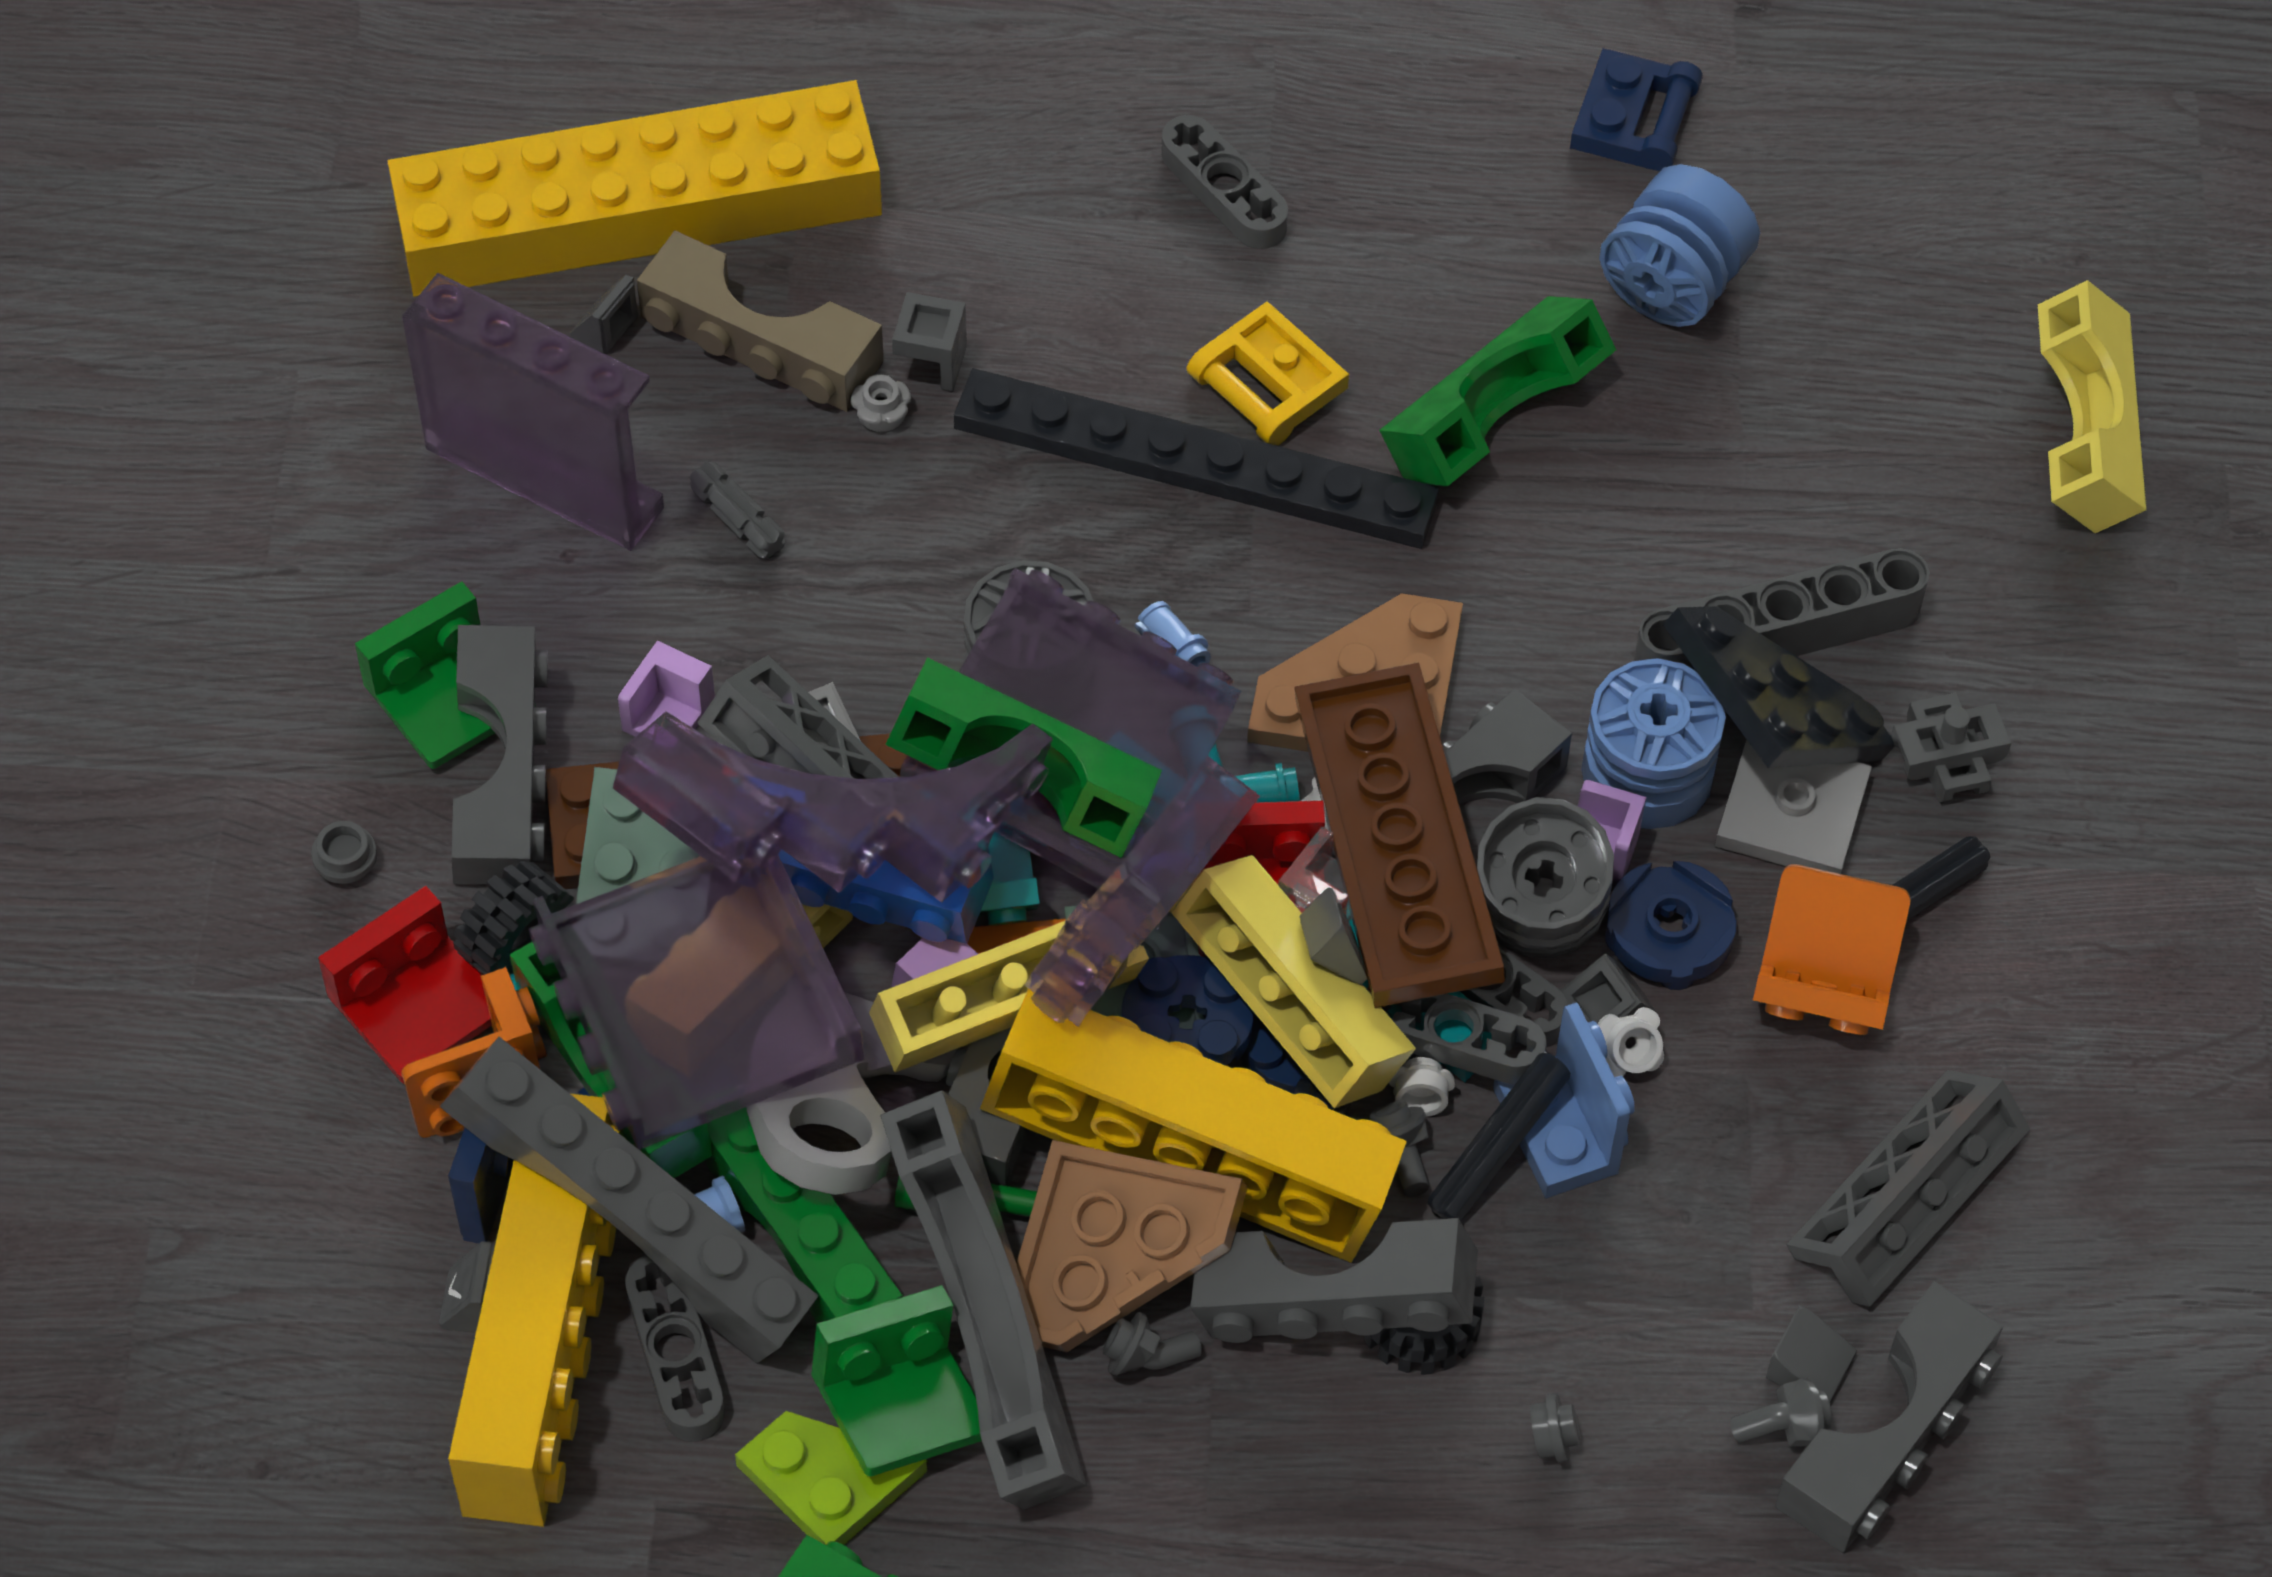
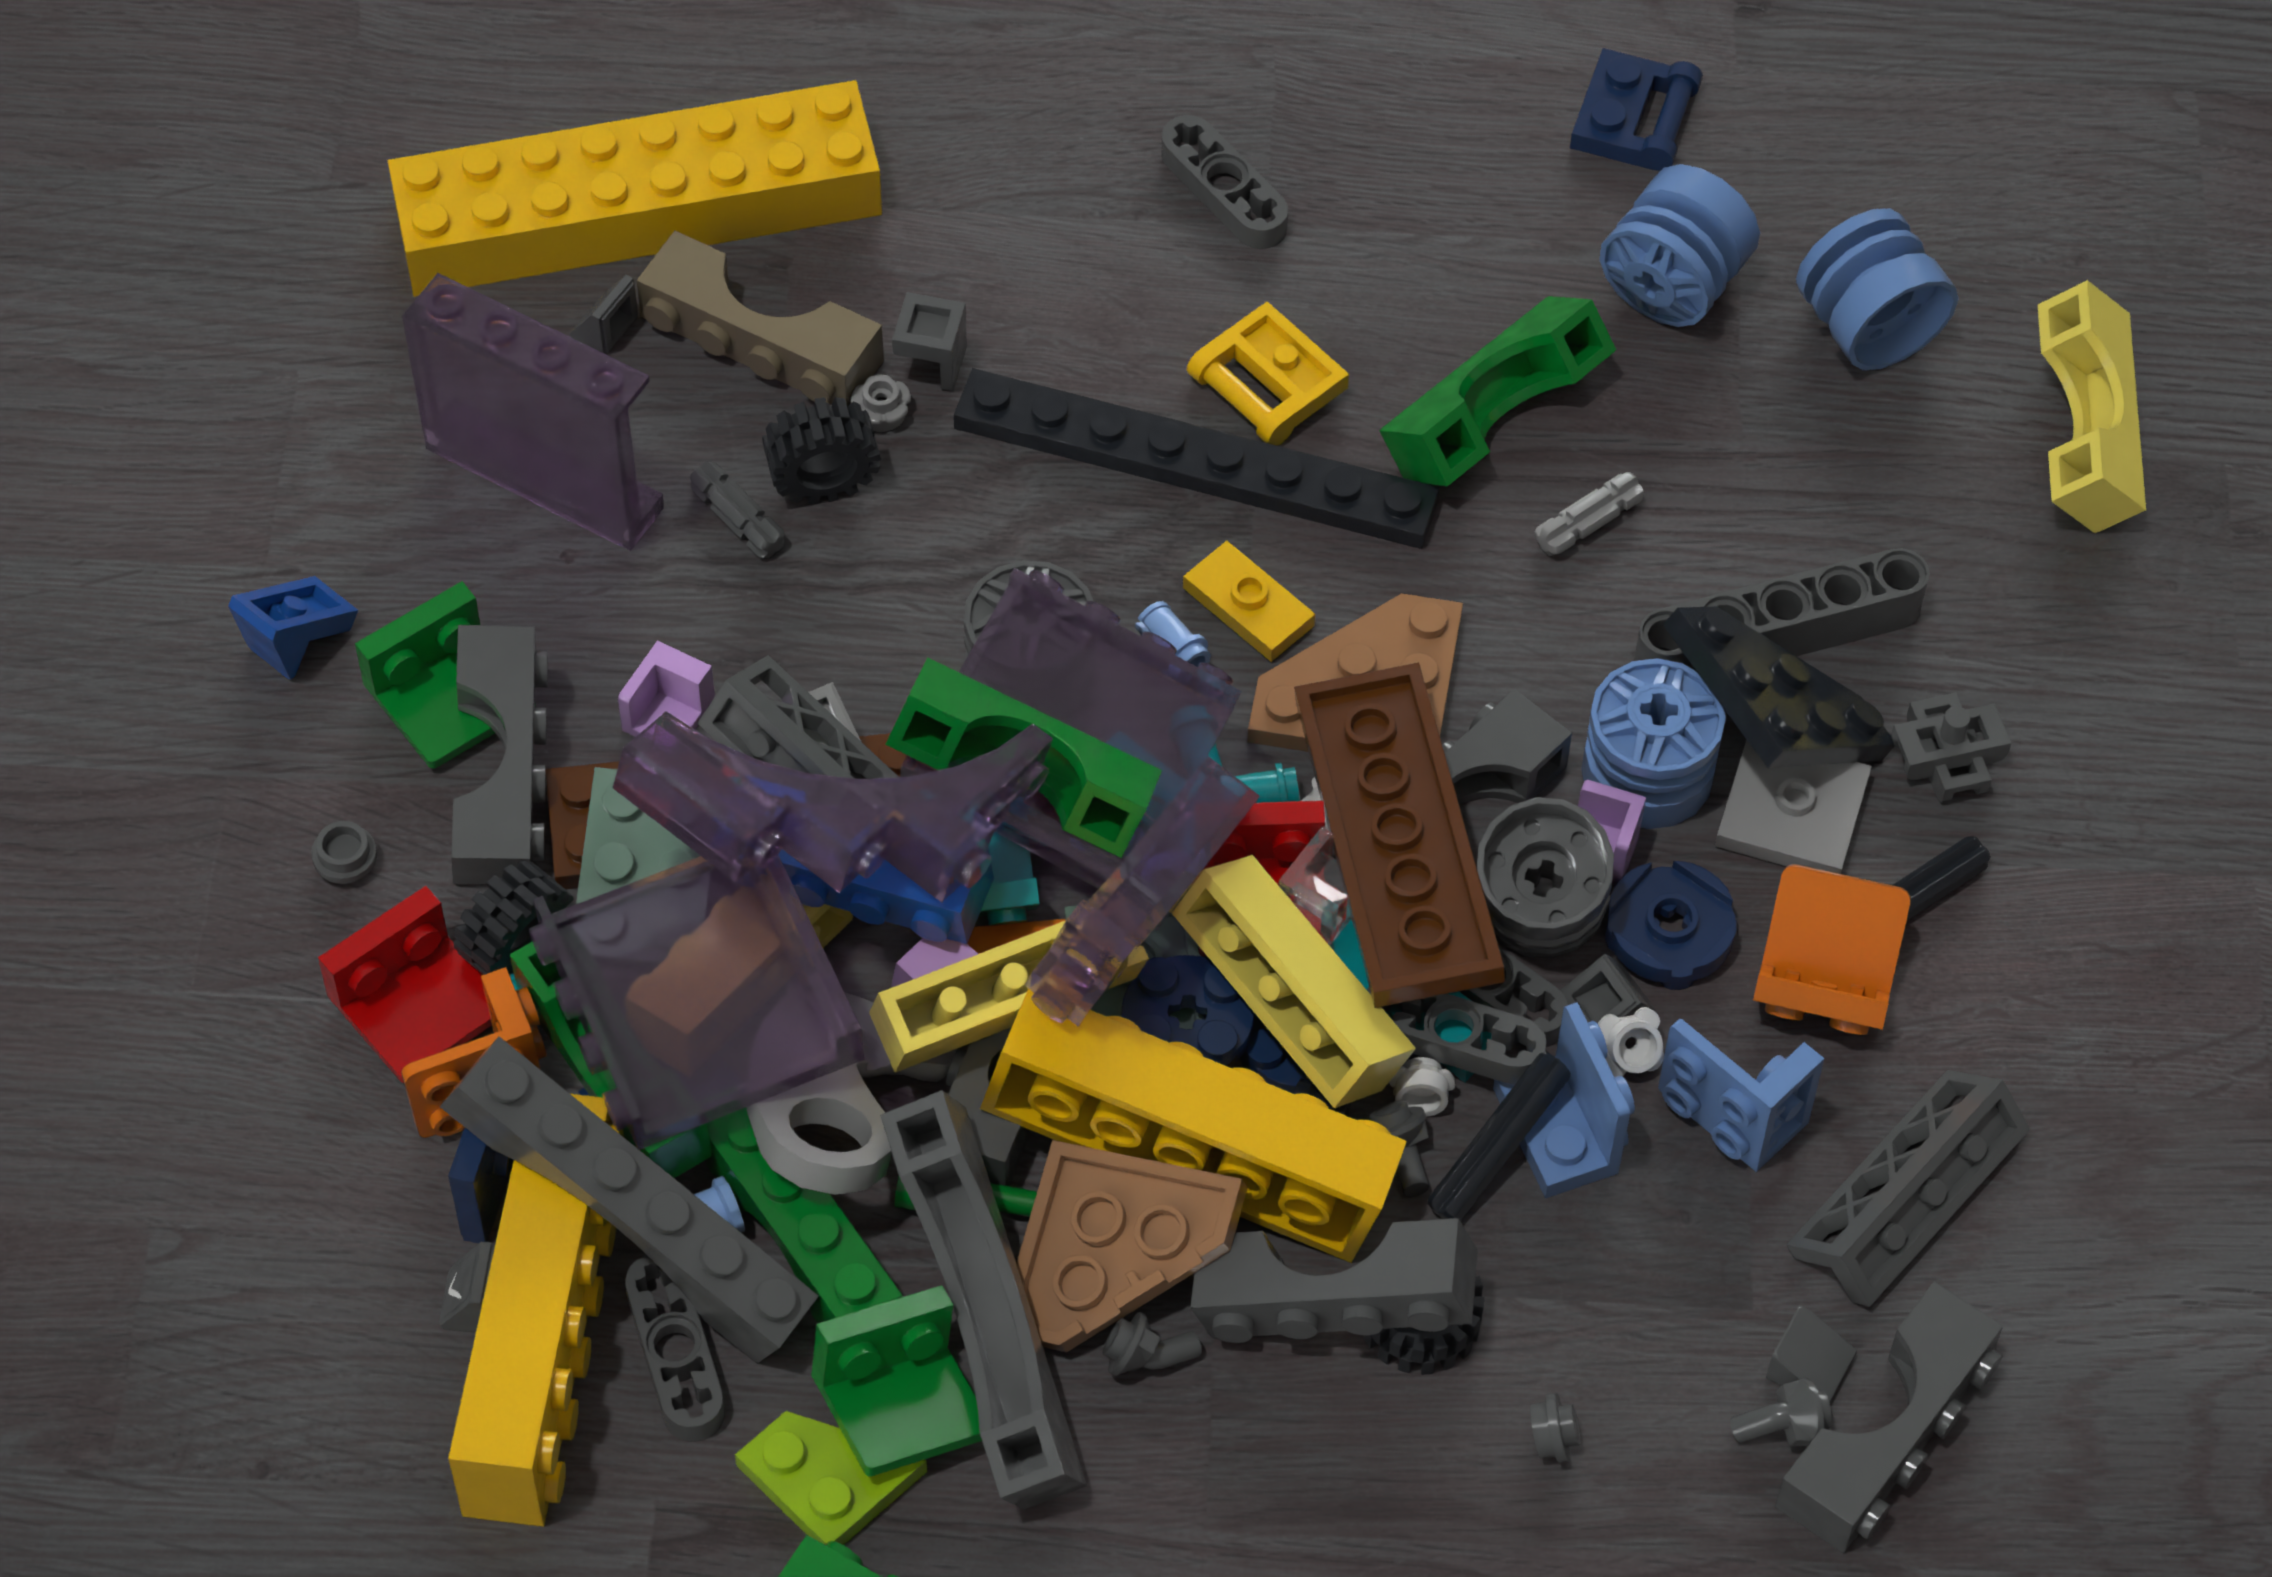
(286, 616): none -> blue slope
(821, 450): none -> black tyre
(1249, 601): none -> yellow plate
(1332, 938): dark grey slope -> none
(1589, 513): none -> light grey axle
(1742, 1114): none -> medium blue bracket
(1876, 289): none -> medium blue wheel

